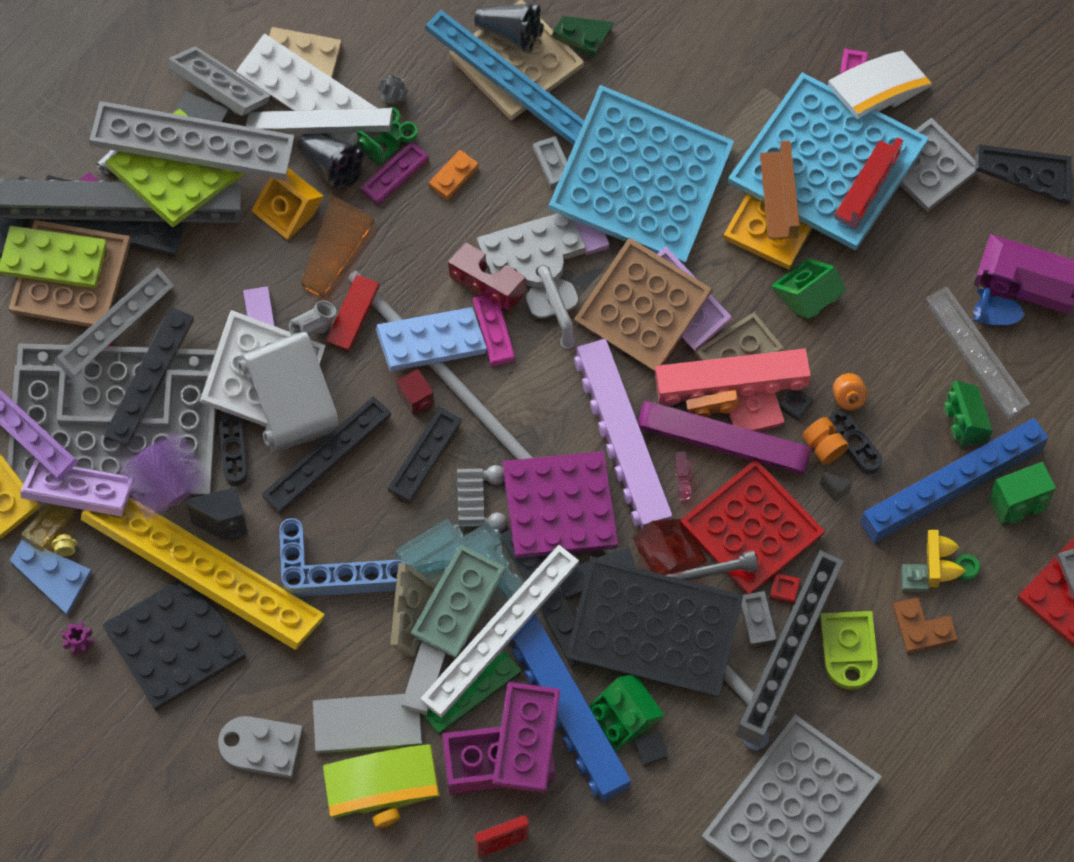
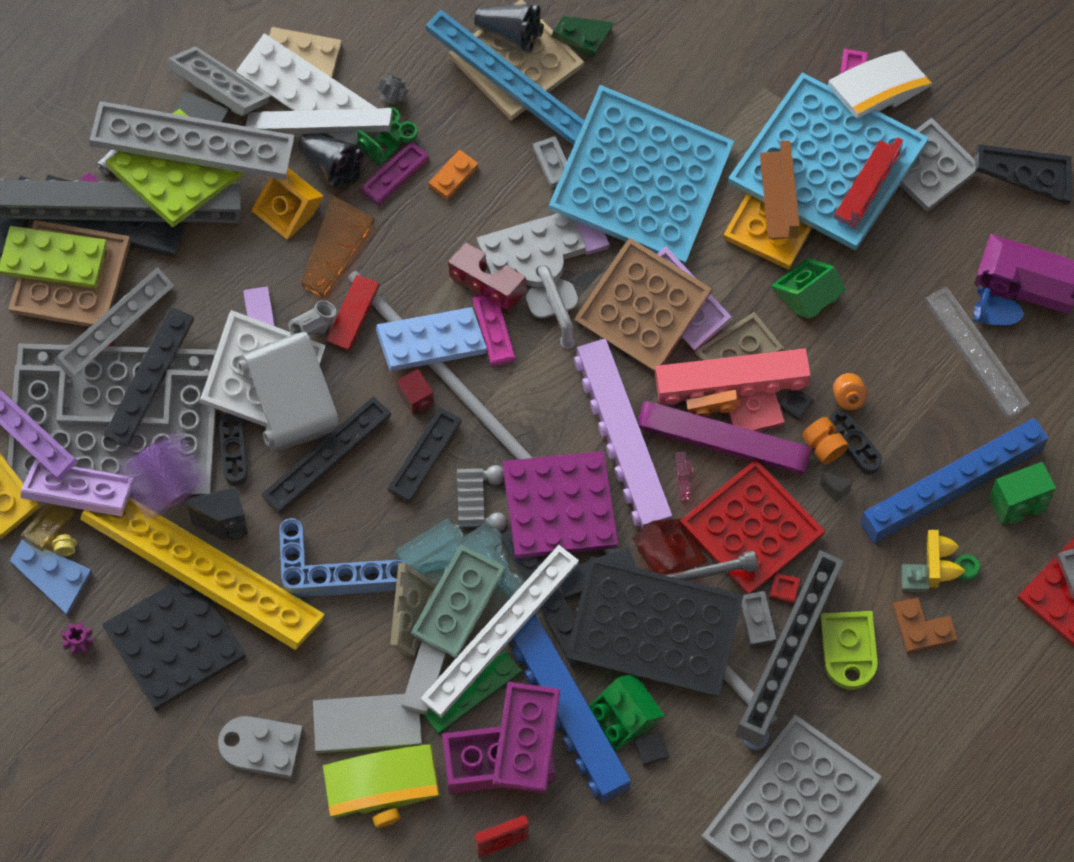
(967, 414): green slope -> none

